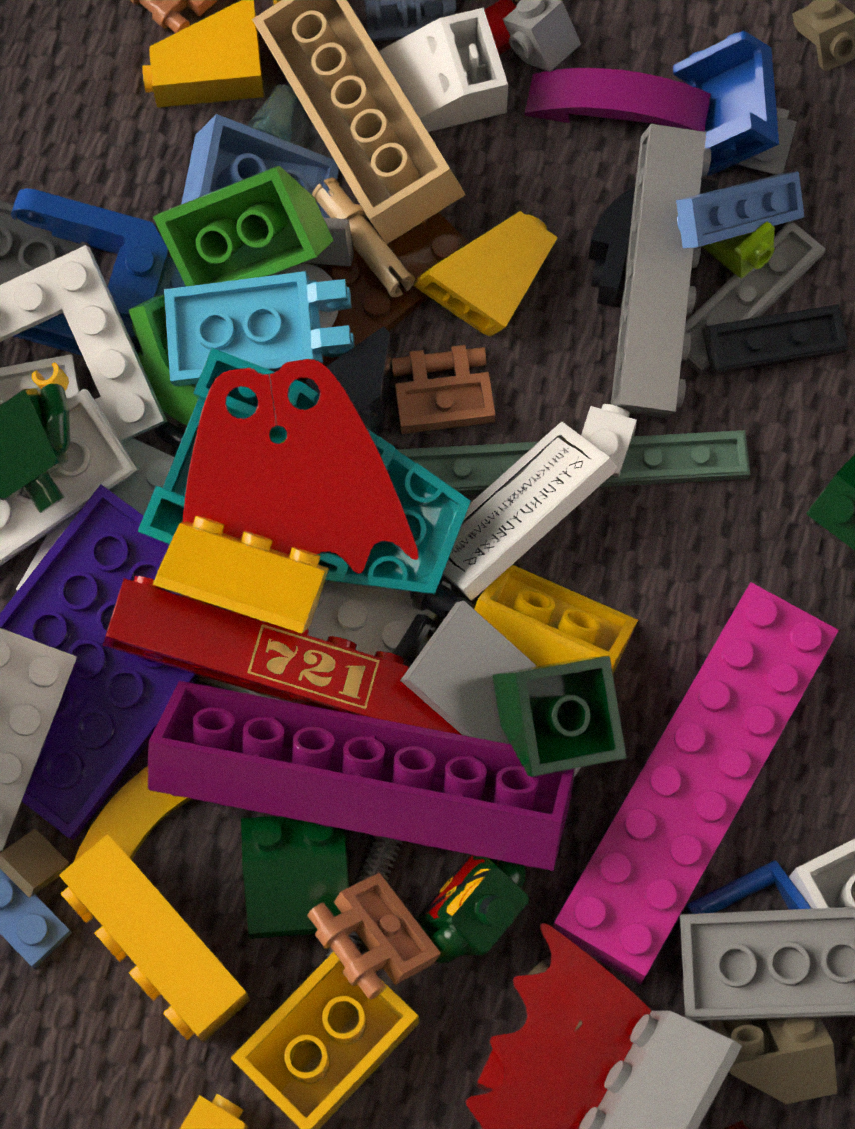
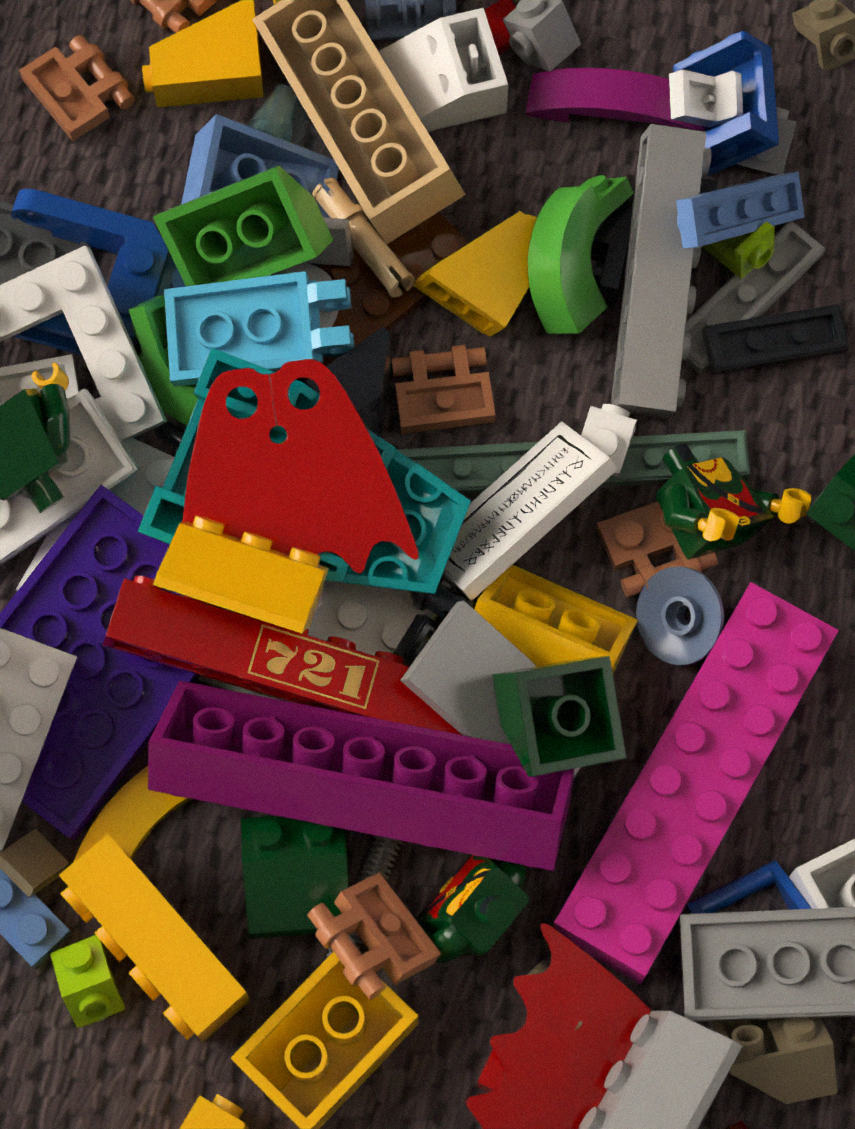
(66, 94): none -> nougat plate
(87, 981): none -> lime bracket
(561, 253): none -> bright green arch
(636, 538): none -> nougat plate
(663, 618): none -> sand blue dish
(705, 98): none -> white bracket
(715, 507): none -> torso

